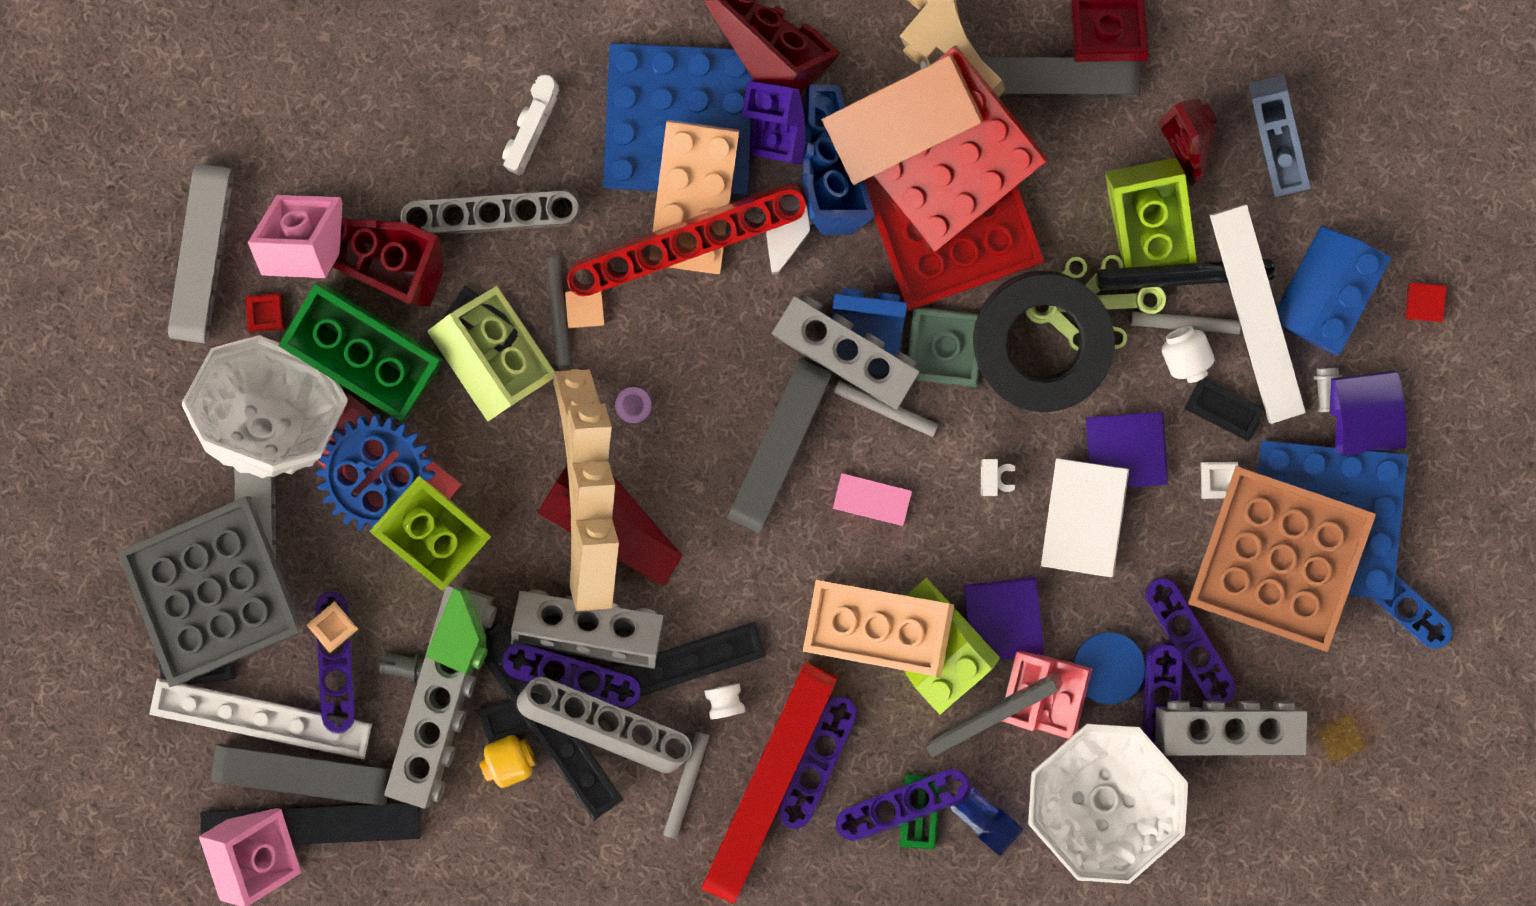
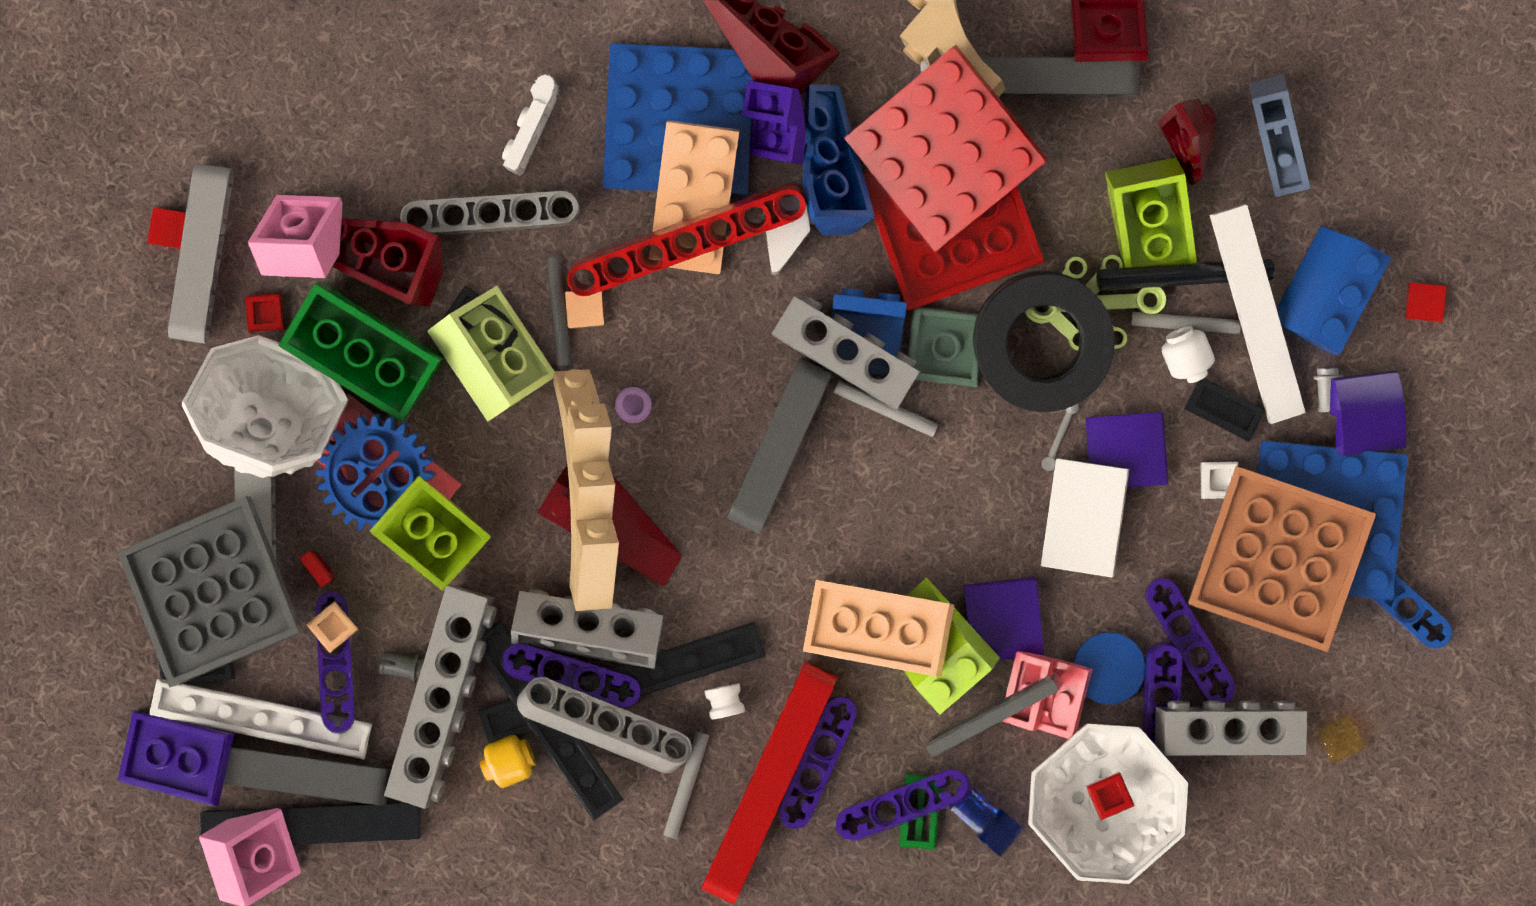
(166, 228): none -> red tile
(176, 758): none -> dark purple tile
(318, 568): none -> red tile
(459, 635): bright green slope -> none
(872, 499): bright pink tile -> none
(902, 120): tile -> none
(991, 477): white tile -> none
(1048, 463): none -> light grey hinge
(1110, 795): none -> red tile

